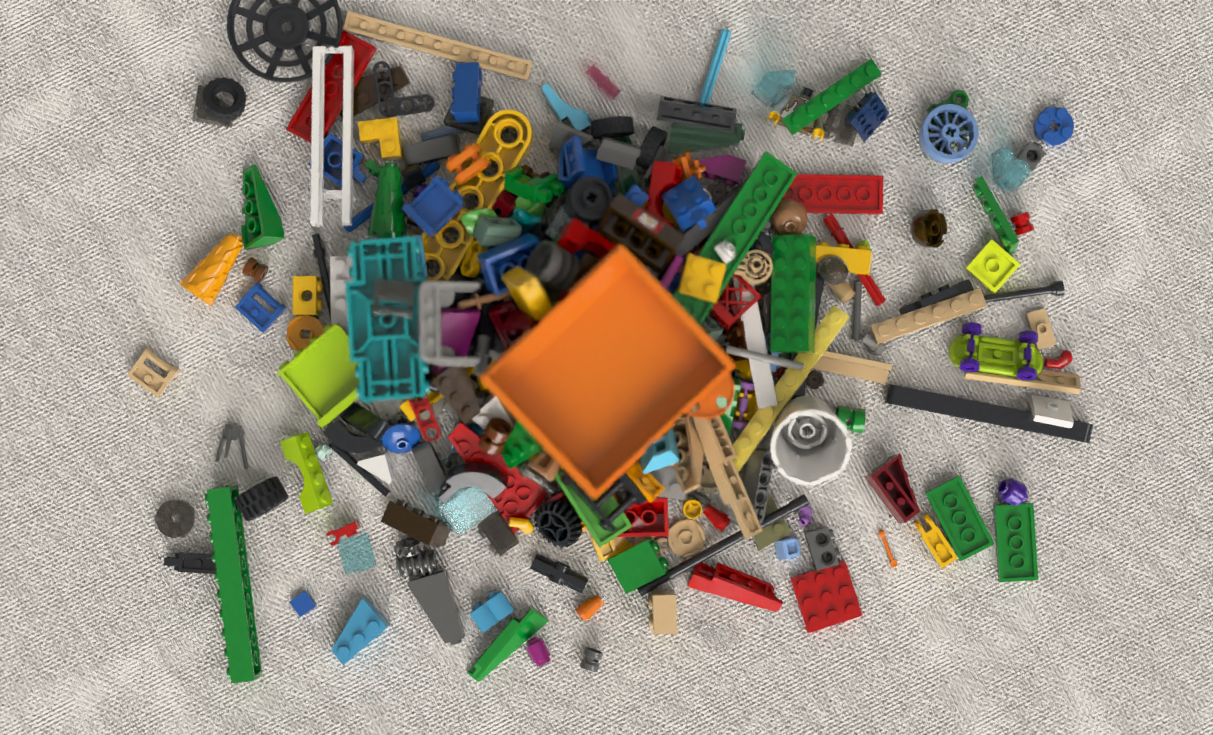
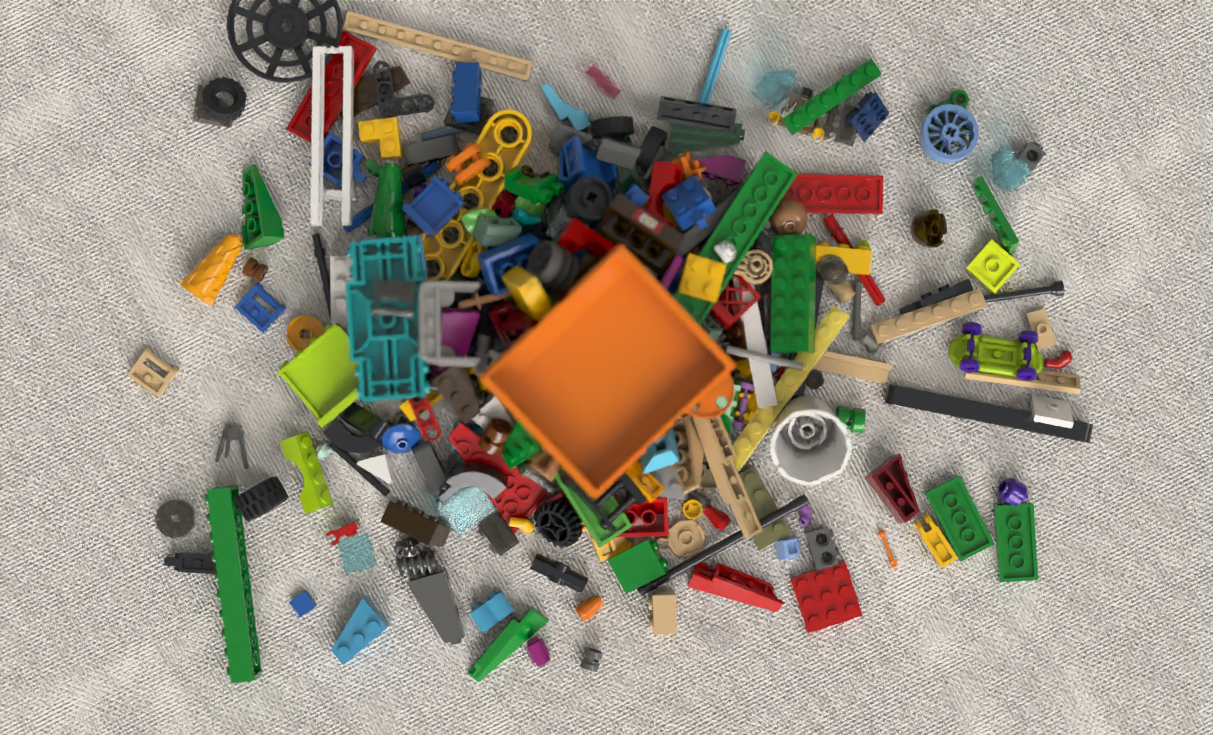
(300, 286): yellow brick -> none
(758, 480): dark grey beam -> none
(1022, 223): red wheel -> none
(1060, 117): blue plate -> none

